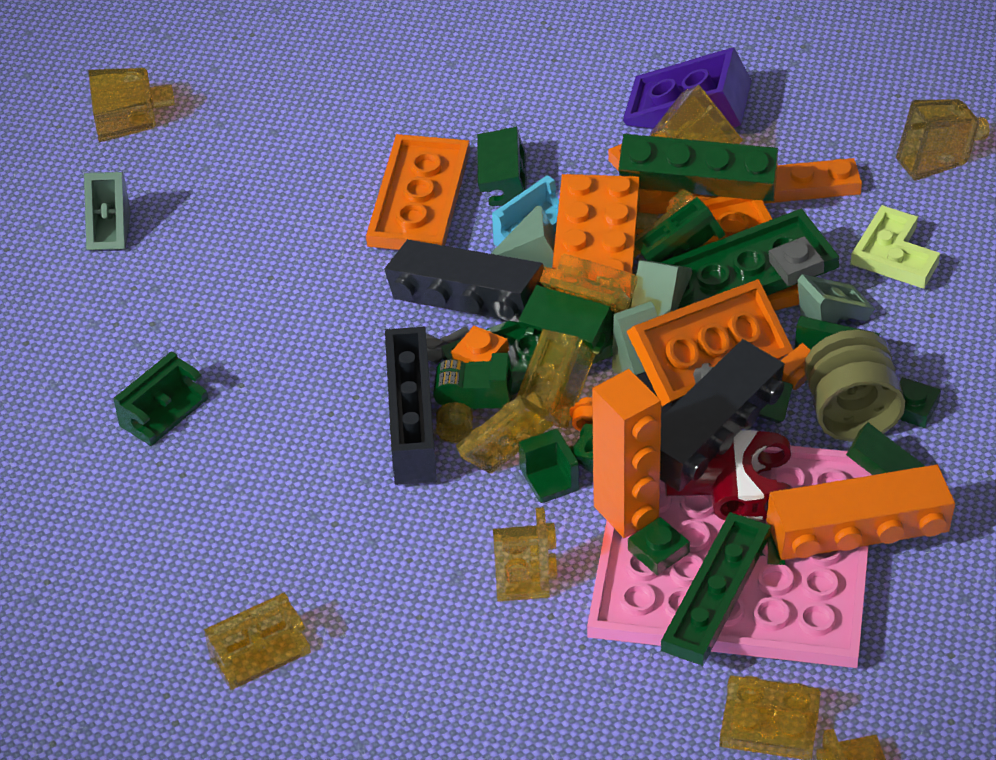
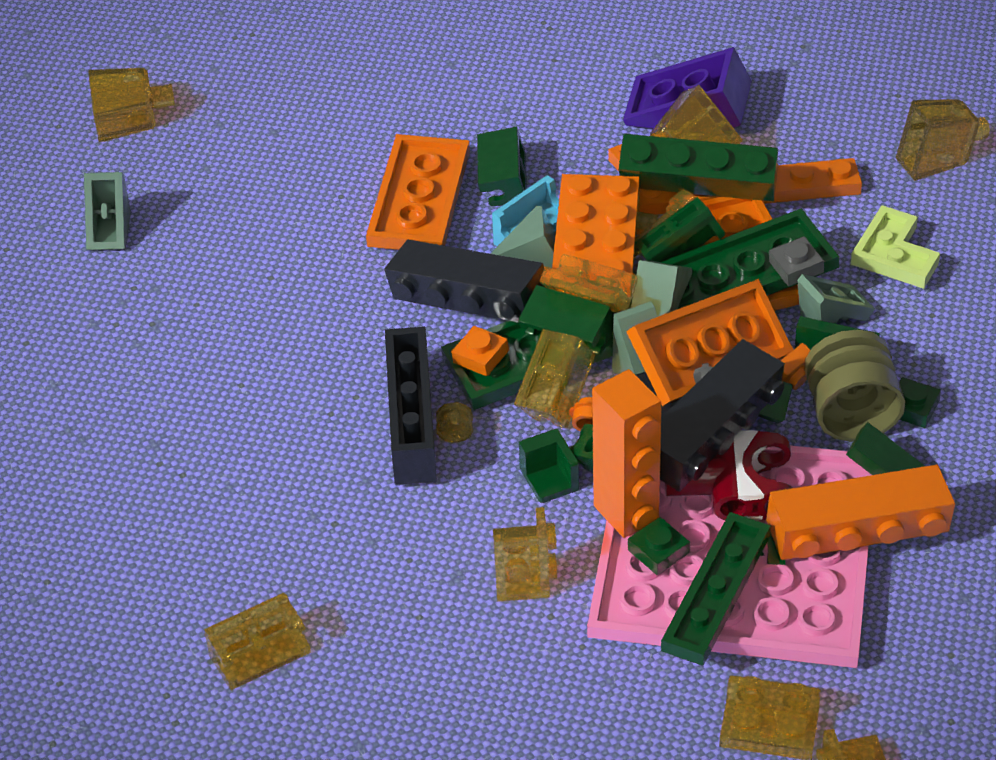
(159, 399): dark green hinge -> none
(434, 344): dark grey hand -> none
(475, 383): dark green leg -> none
(499, 437): clear yellow bracket -> none

